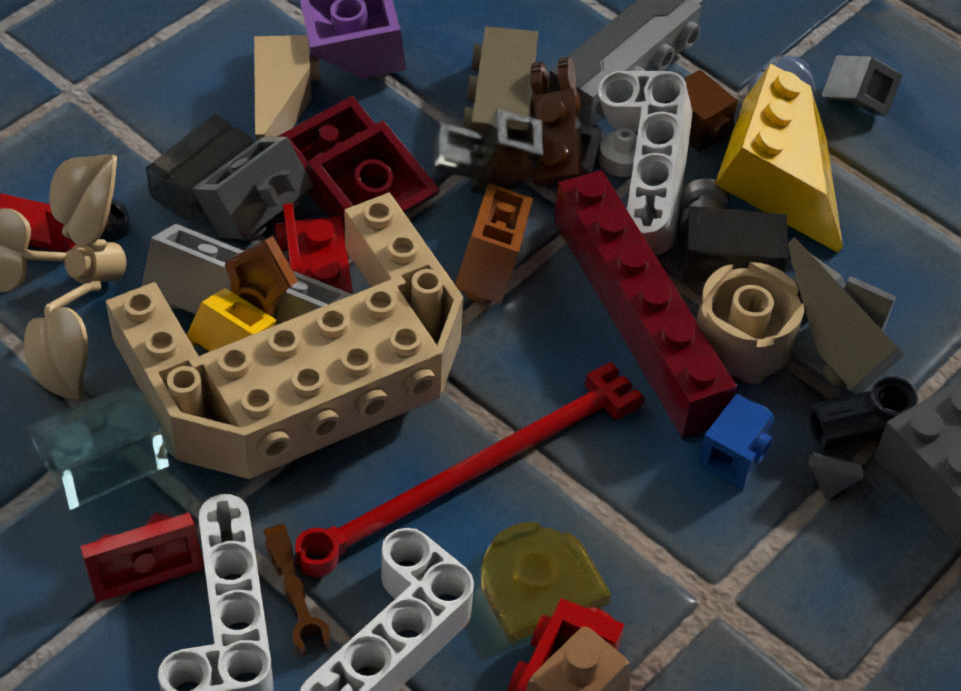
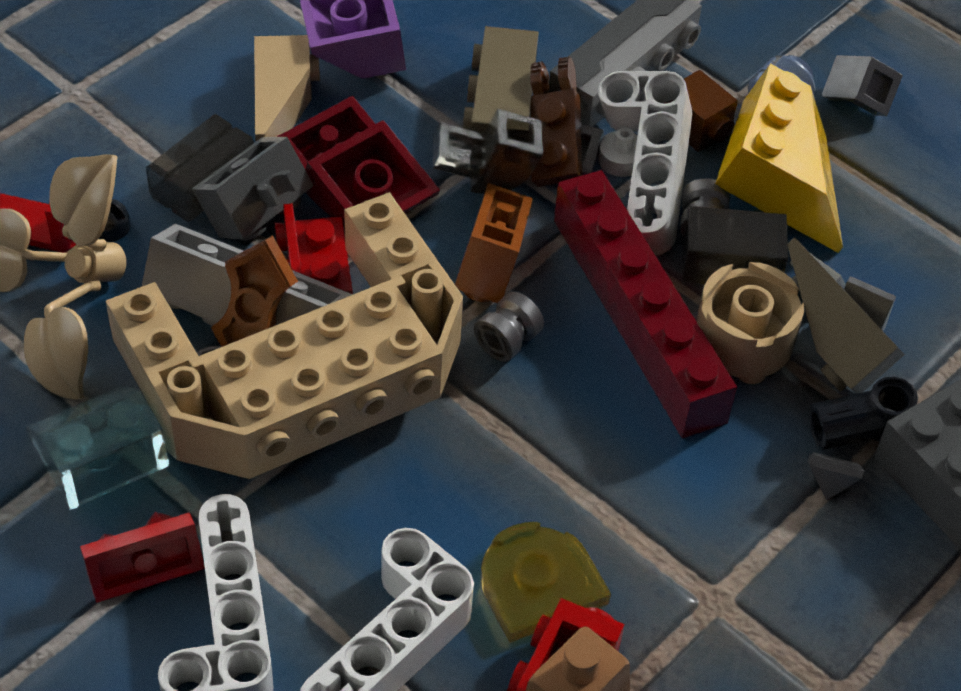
(225, 320): yellow brick -> none
(281, 557): reddish brown piece -> none
(504, 330): none -> flat silver wheel
(604, 392): red hinge -> none
(737, 441): blue brick -> none

